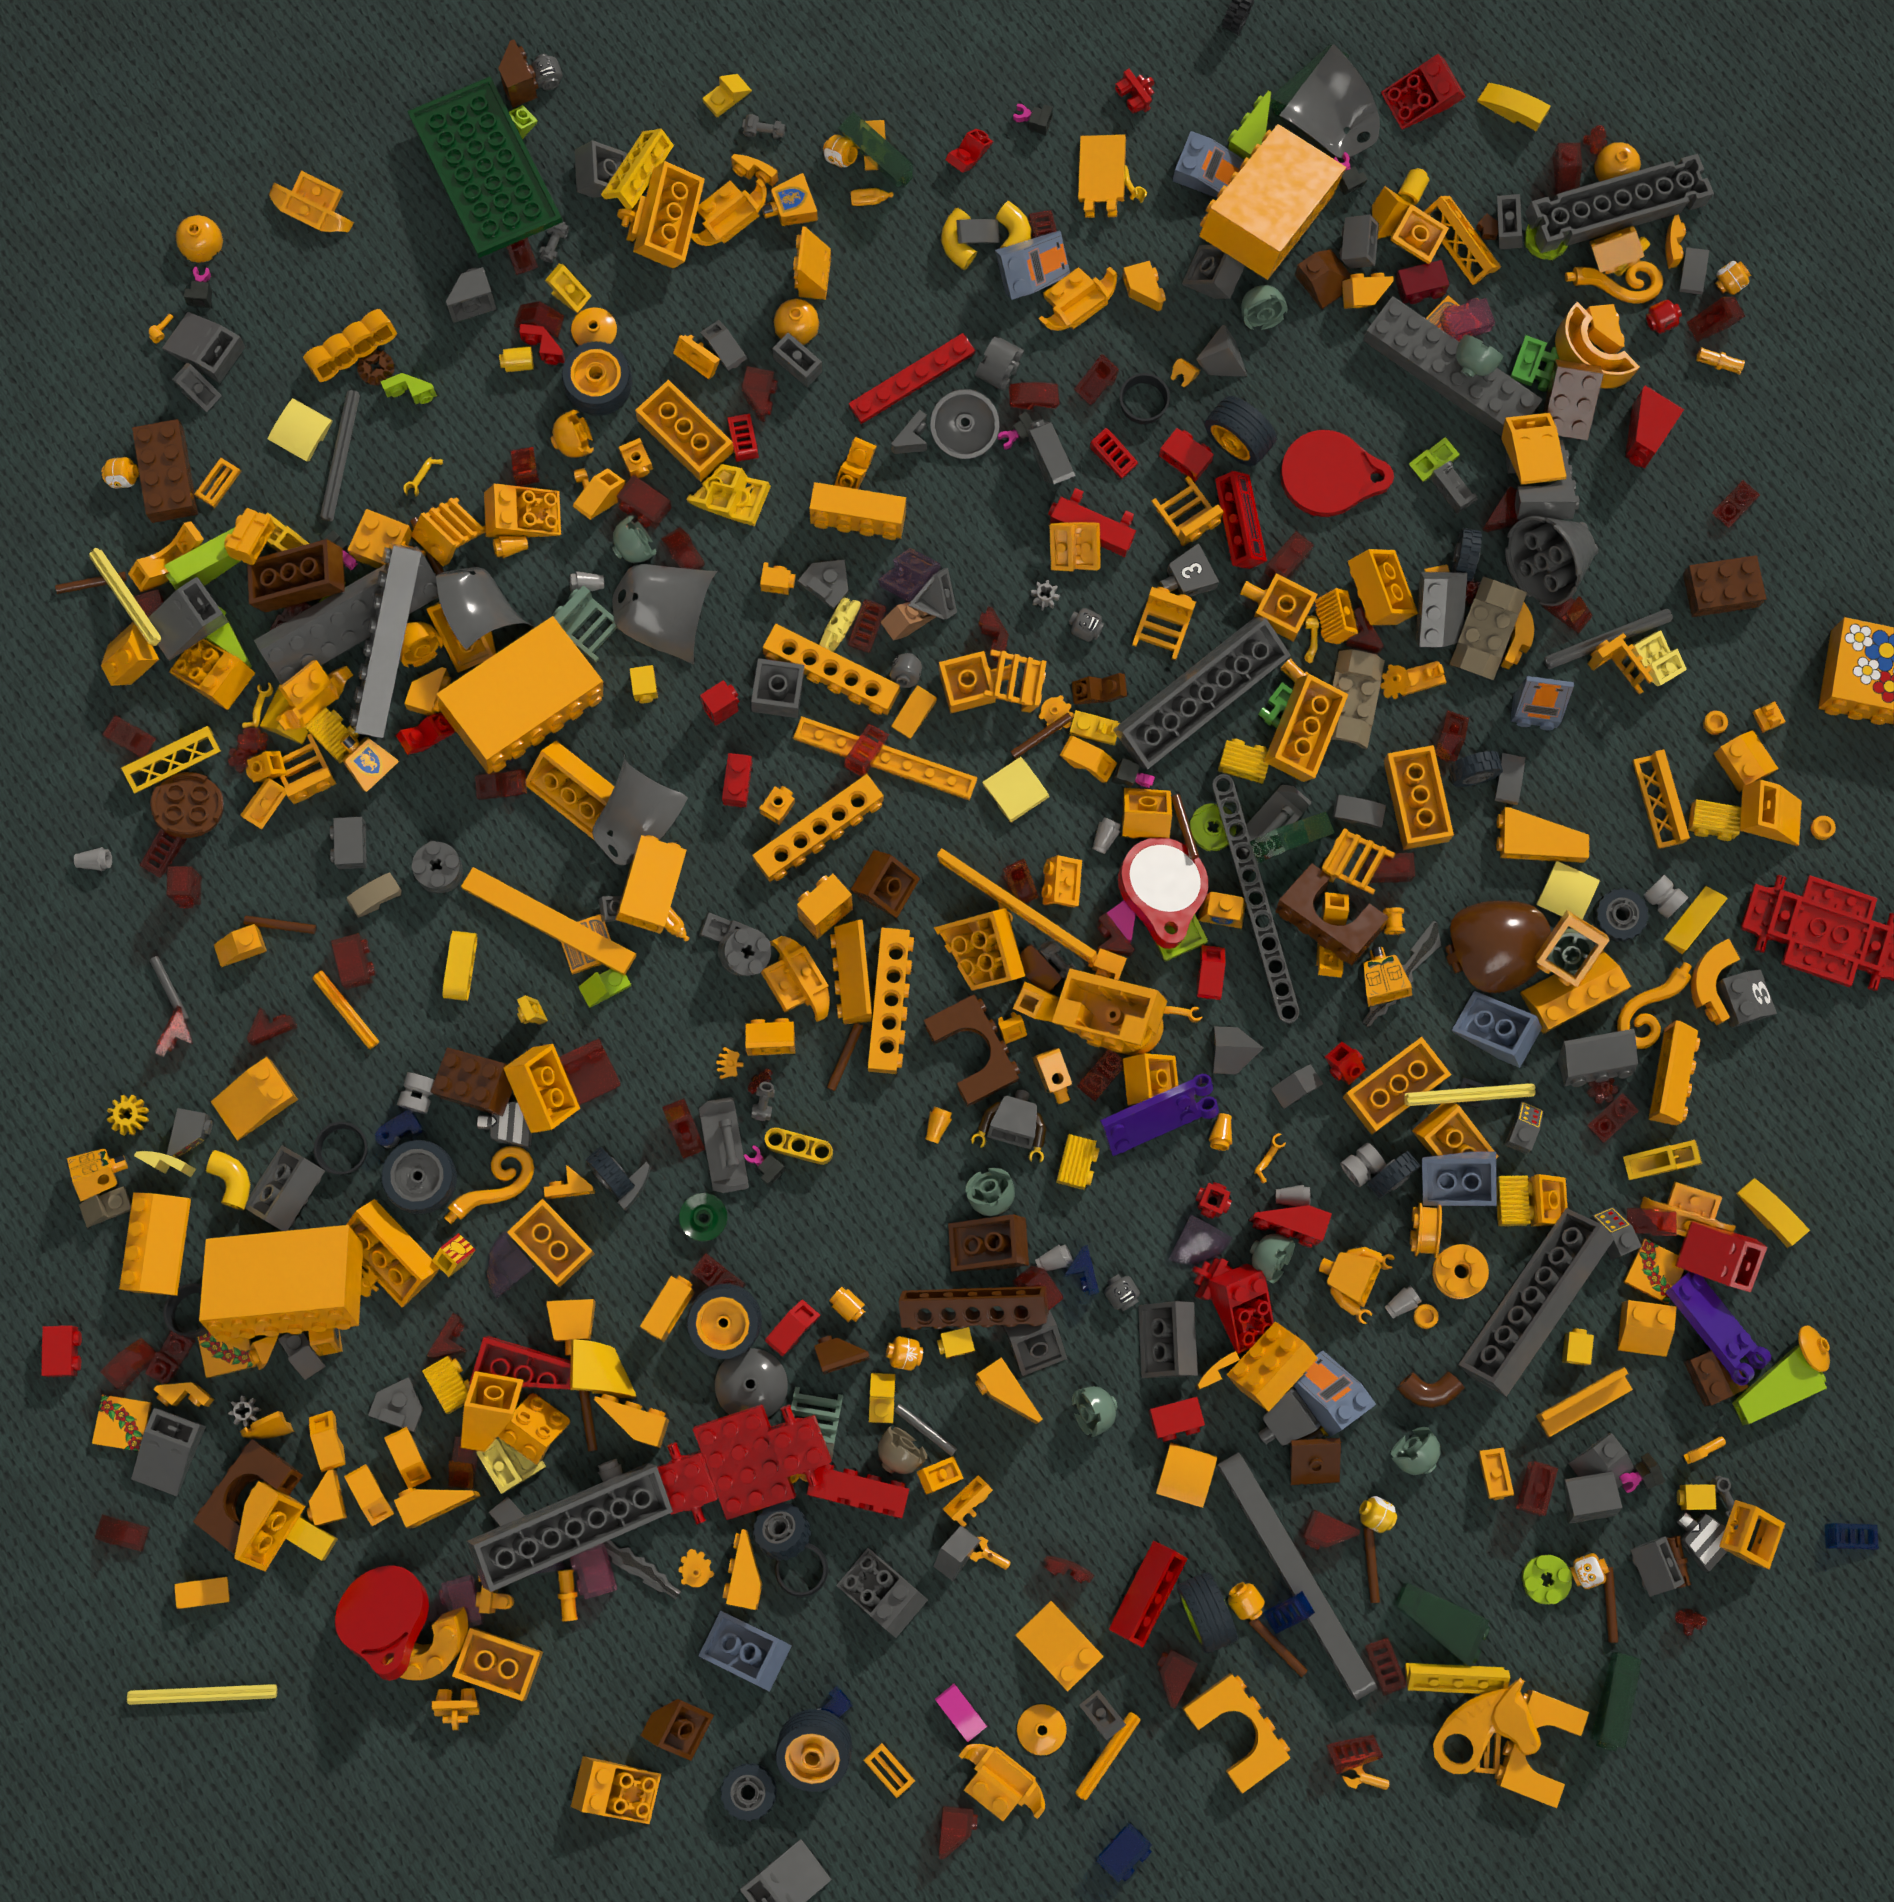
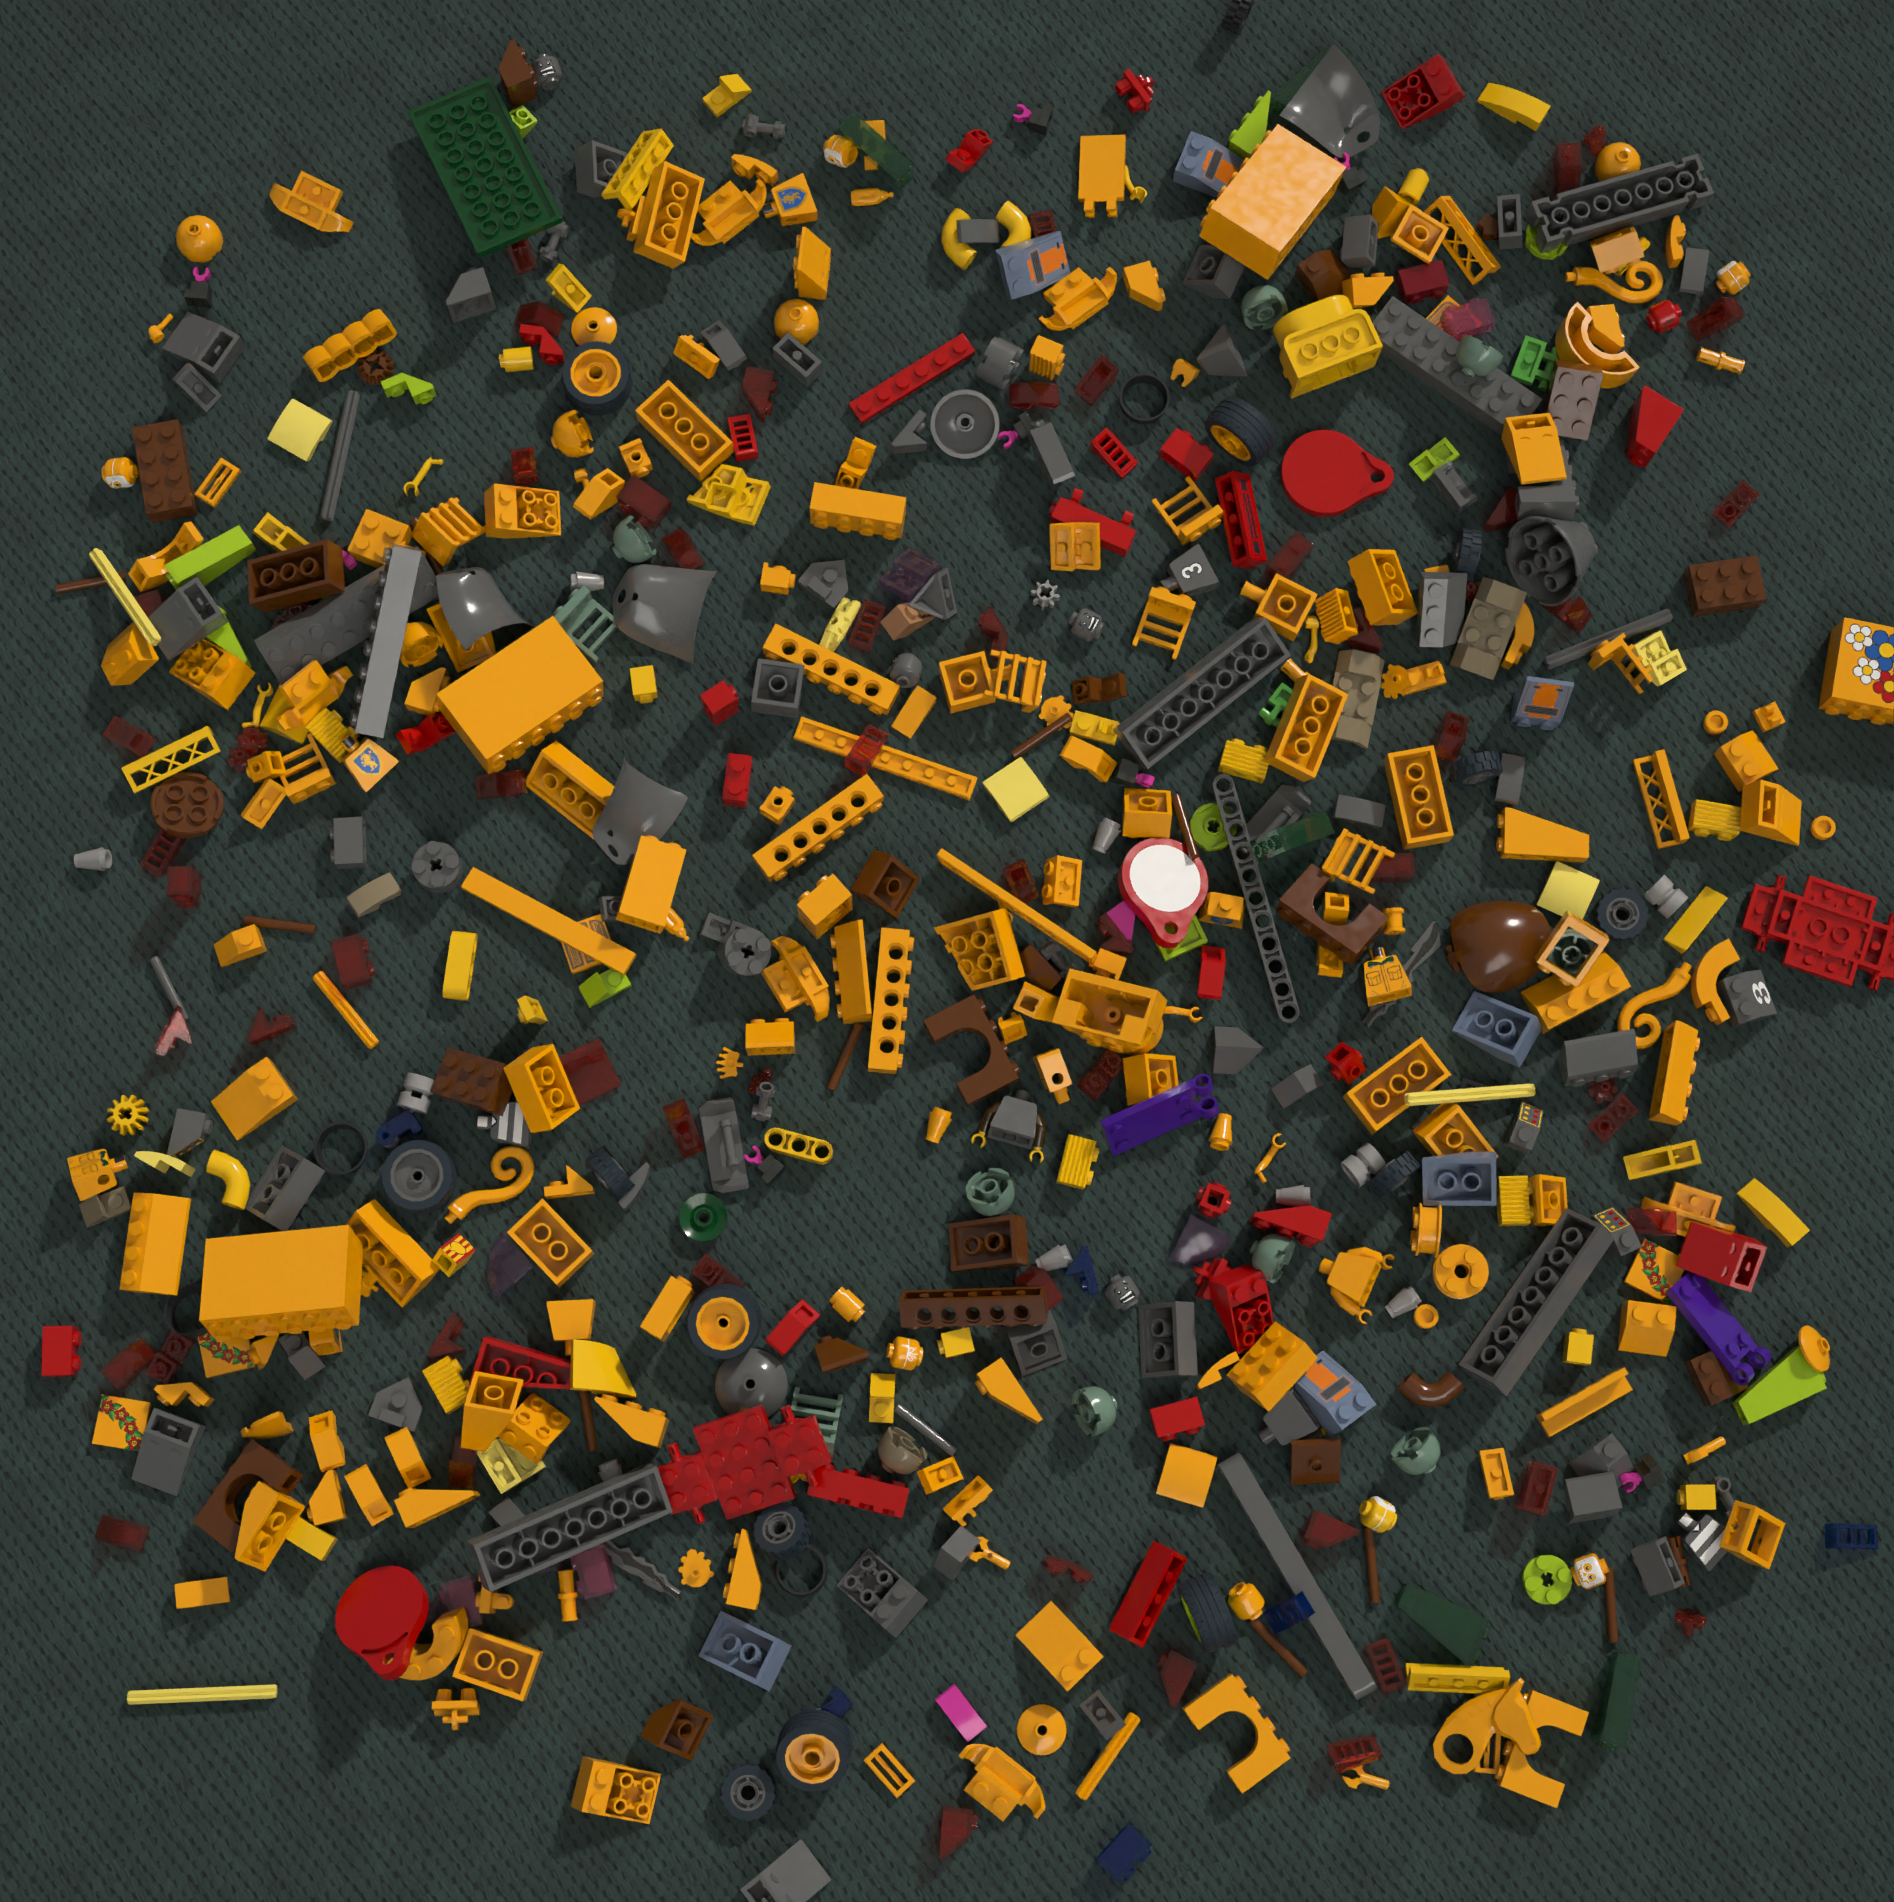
(249, 536): light orange brick -> none
(249, 1415): light grey gear -> none
(509, 545): light orange cone -> none
(1046, 358): none -> light orange brick
(1325, 343): none -> yellow brick

